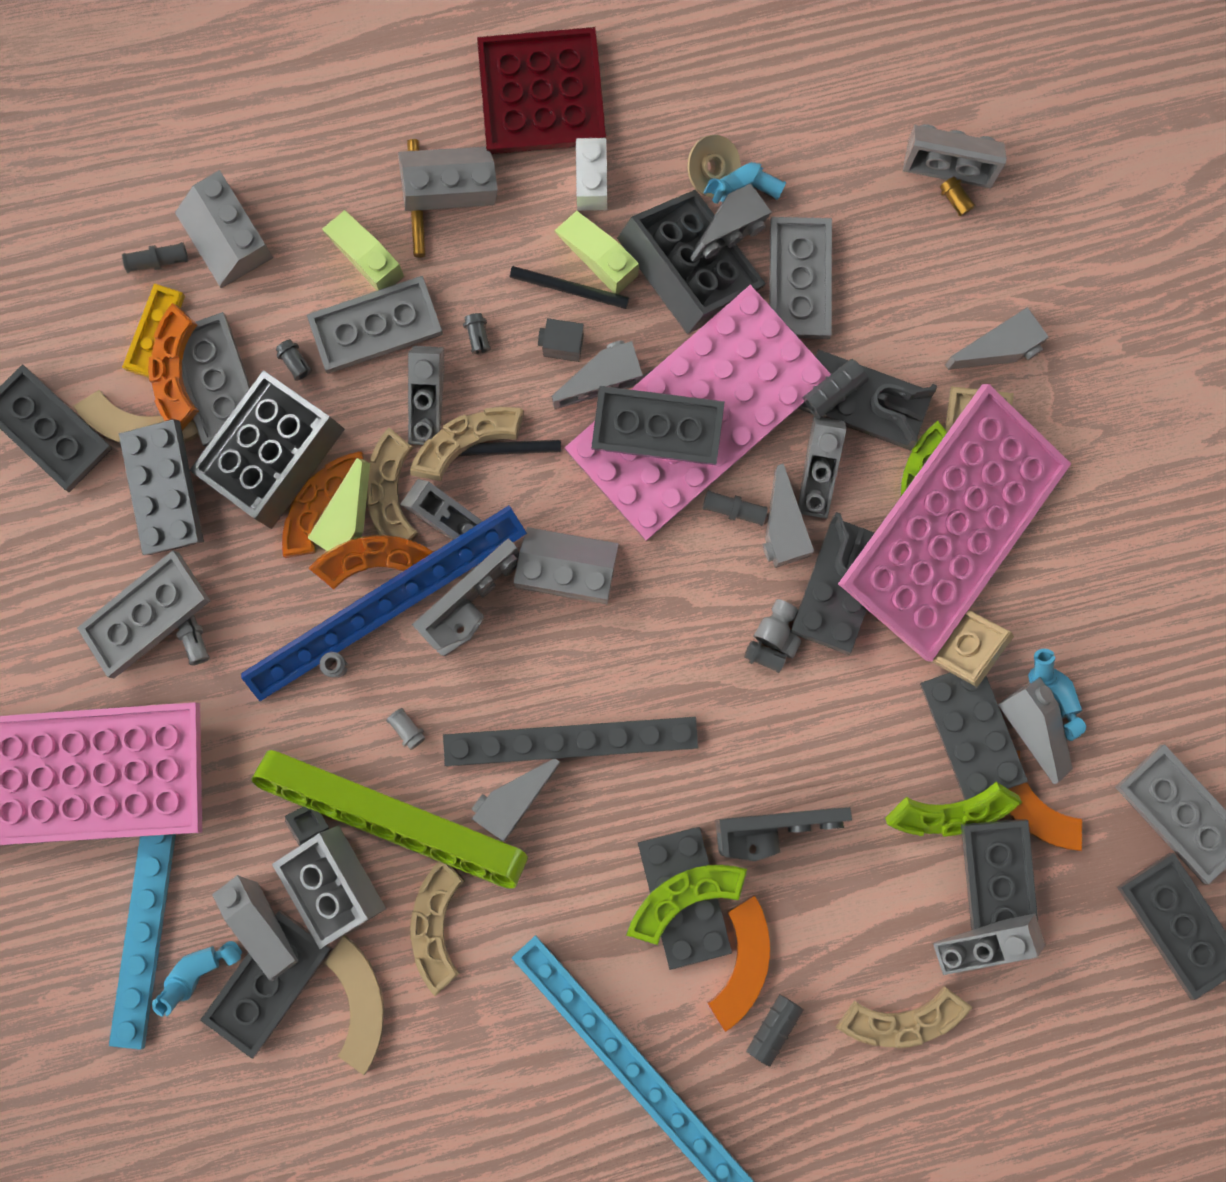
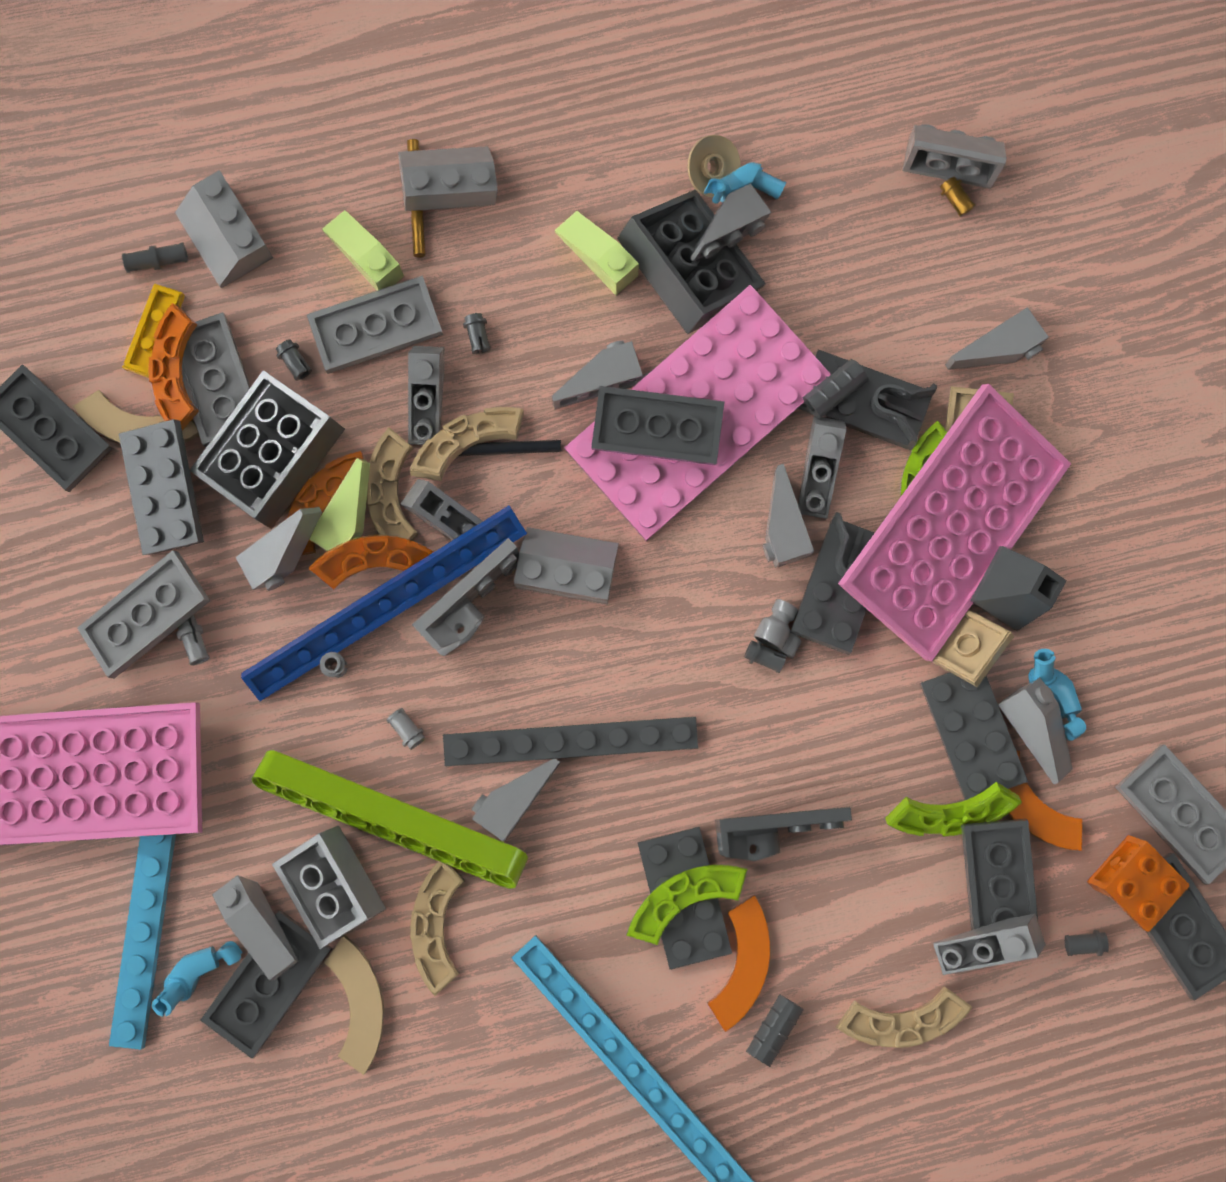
(278, 551): none -> light grey slope
(305, 824): dark grey plate -> none
(540, 89): dark red plate -> none
(561, 339): dark grey brick -> none
(569, 287): black bar -> none
(591, 174): white brick -> none
(735, 508): dark grey pin -> none
(802, 274): light grey plate -> none
(1017, 589): none -> dark grey slope
(1087, 943): none -> dark grey pin
(1139, 881): none -> orange bracket

